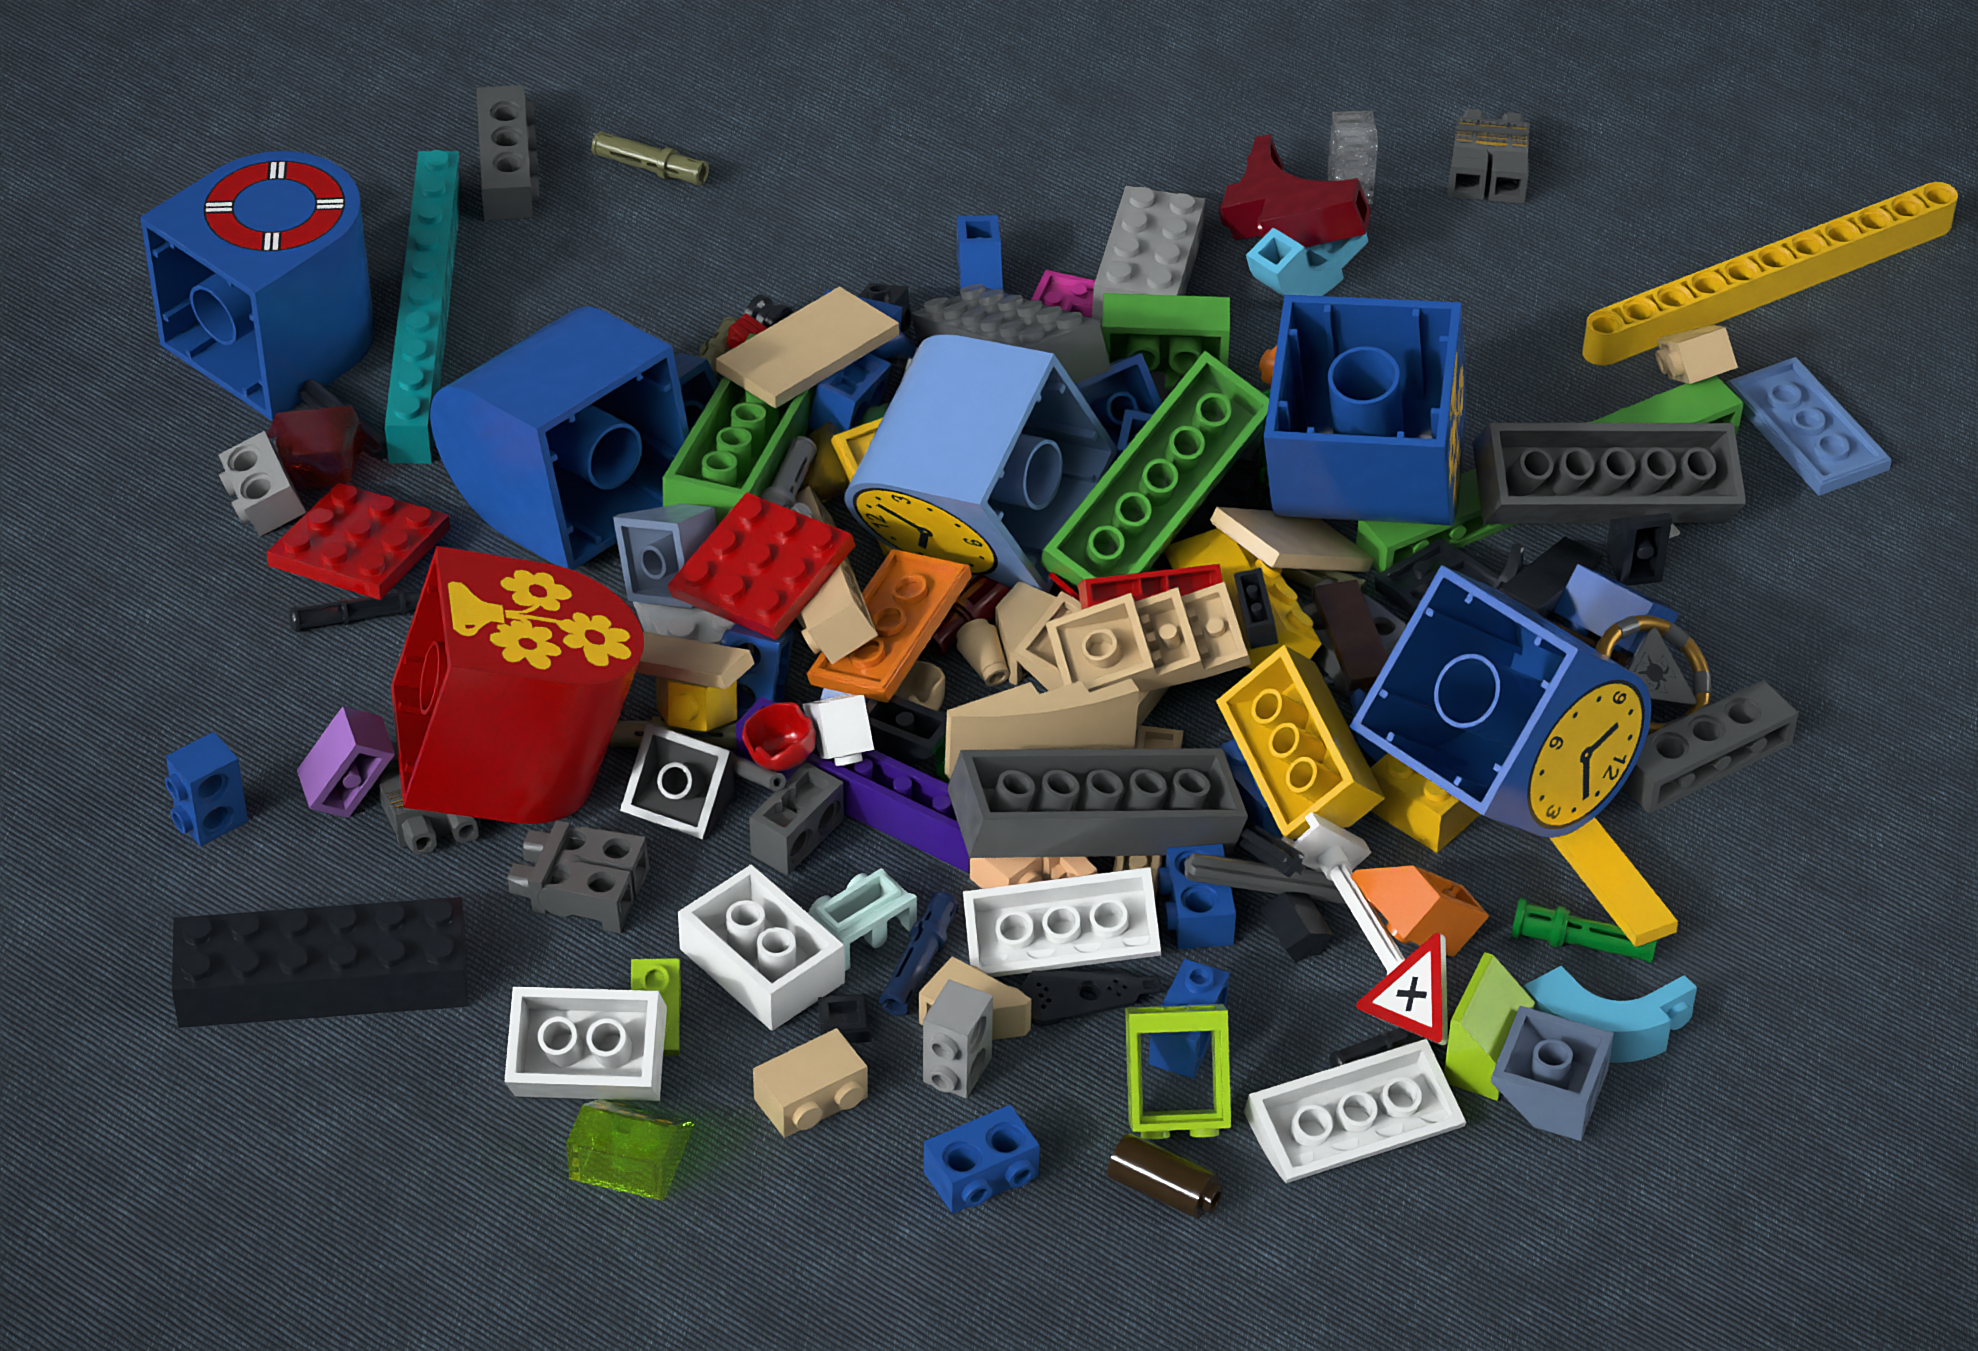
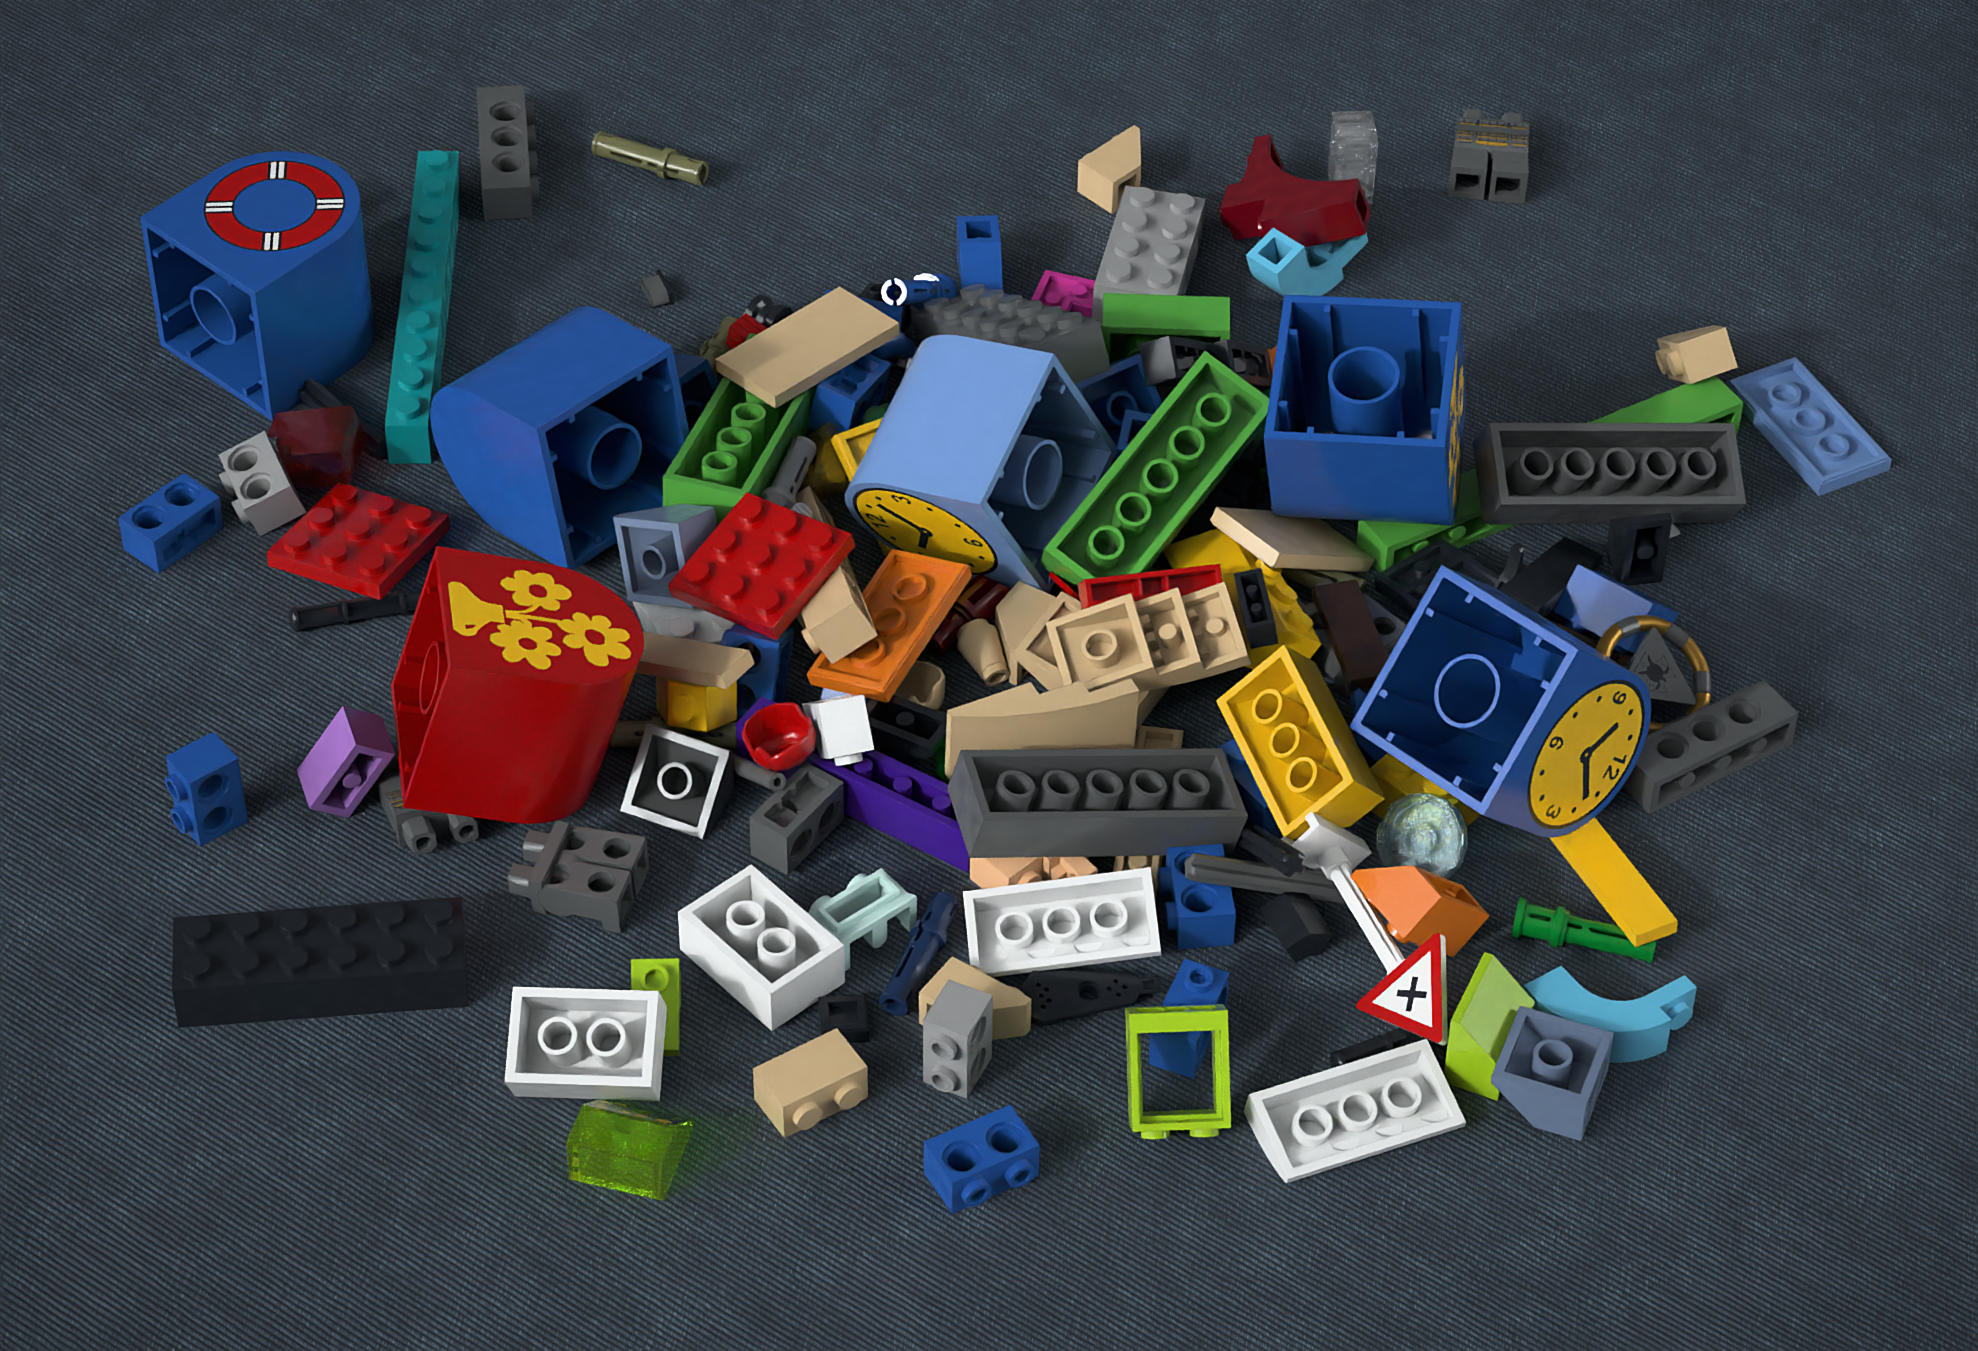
(171, 523): none -> blue brick
(657, 290): none -> dark grey piece
(921, 283): none -> blue pin
(1110, 169): none -> tan slope
(1165, 1176): dark brown brick -> none
(1171, 357): none -> black slope
(1424, 834): none -> clear light blue tile
(1769, 273): yellow beam -> none

